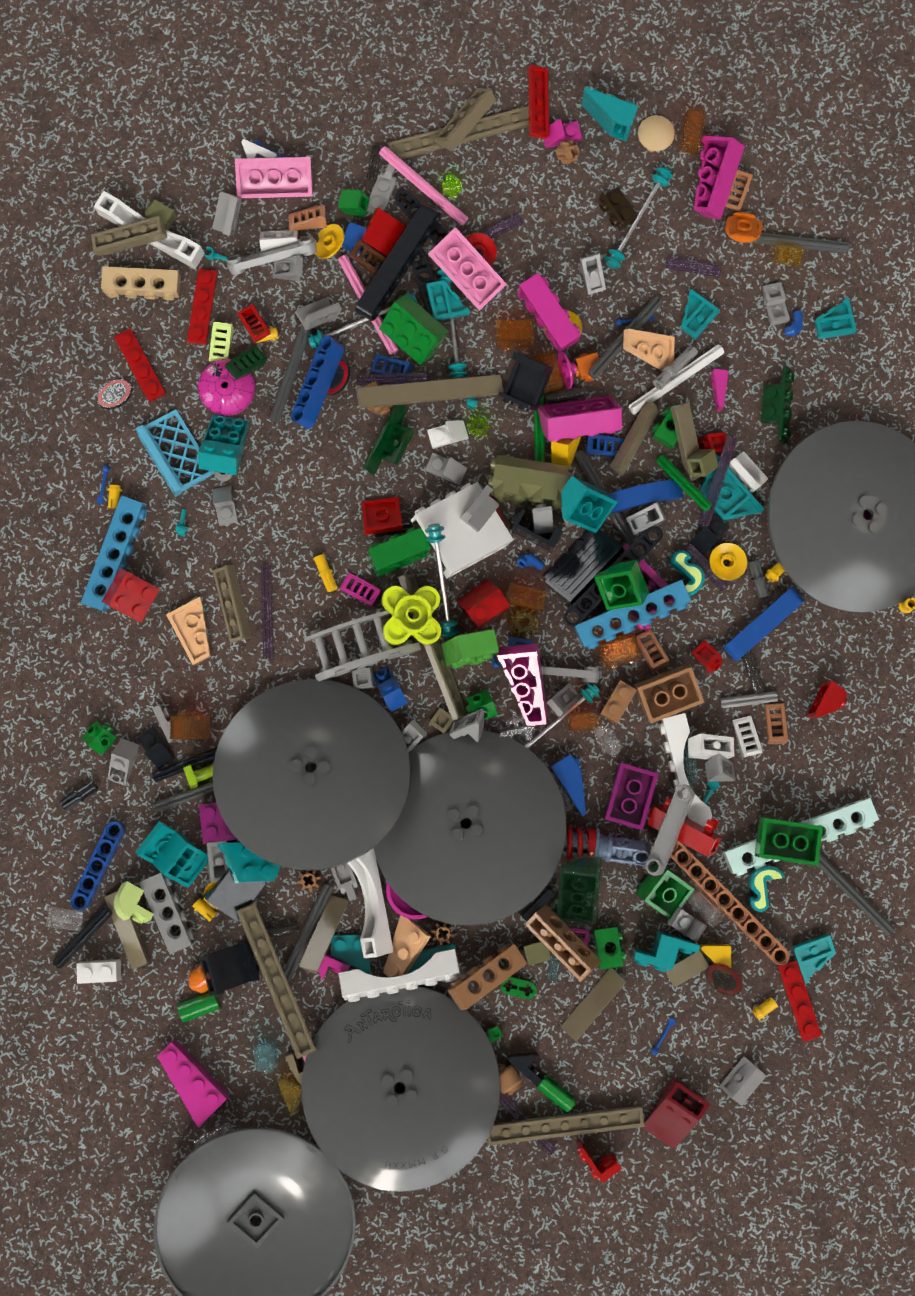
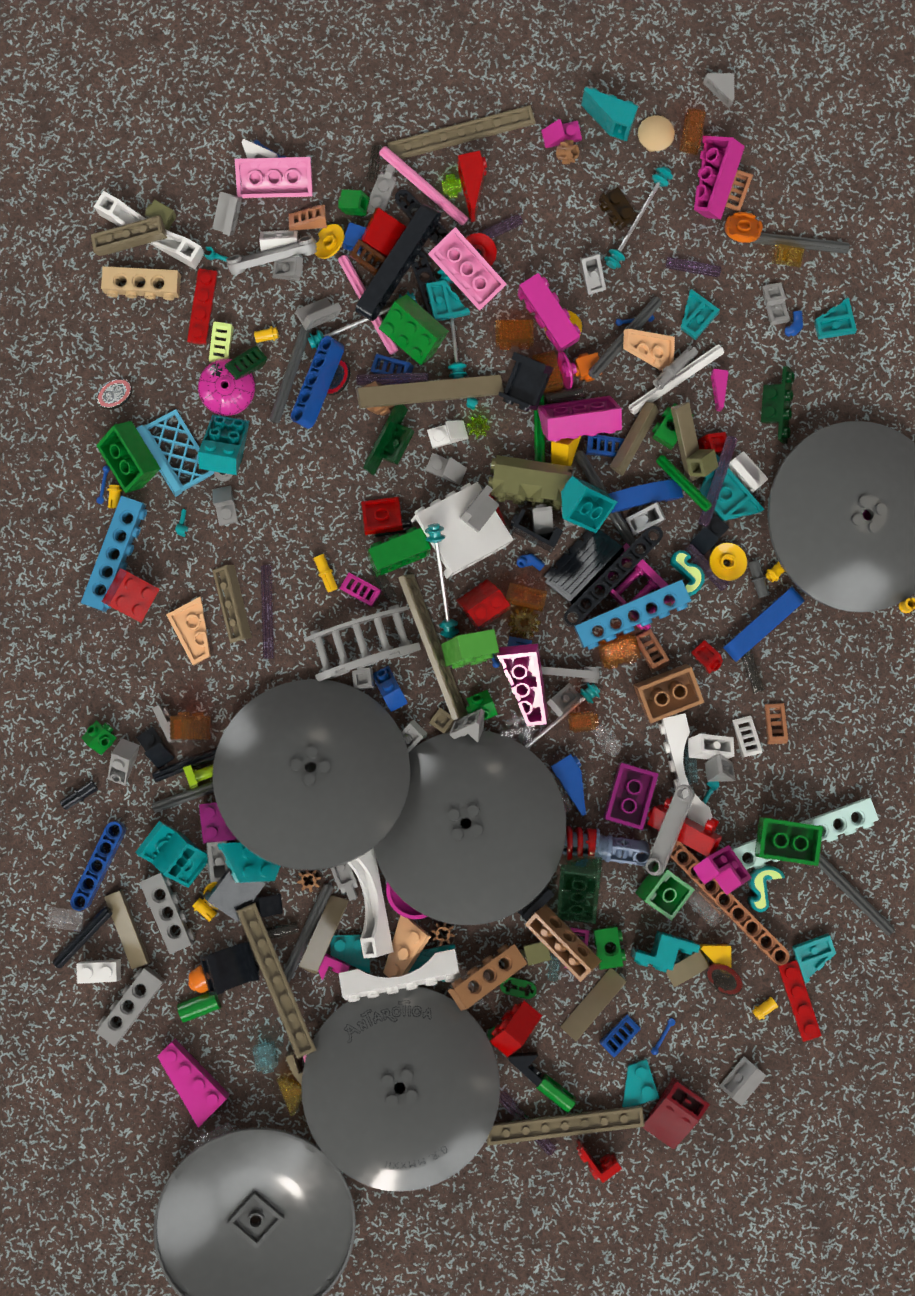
(114, 1033): none -> light grey brick
(126, 904): yellowish green brick -> none
(128, 456): none -> green brick
(139, 365): red plate -> none
(248, 312): red slope -> none
(269, 905): none -> black slope
(421, 605): neon yellow plant -> none
(465, 118): dark tan slope -> none
(471, 173): none -> red slope
(509, 1079): medium nougat head -> none
(515, 1028): none -> red brick
(538, 102): red plate -> none
(609, 1036): none -> blue slope
(617, 702): medium nougat brick -> none
(622, 585): green slope -> none
(639, 1085): none -> teal wing
(687, 924): light grey slope -> none
(721, 86): none -> light grey slope
(723, 867): none -> dark pink brick
(751, 699): light grey axle -> none
(829, 699): red slope -> none

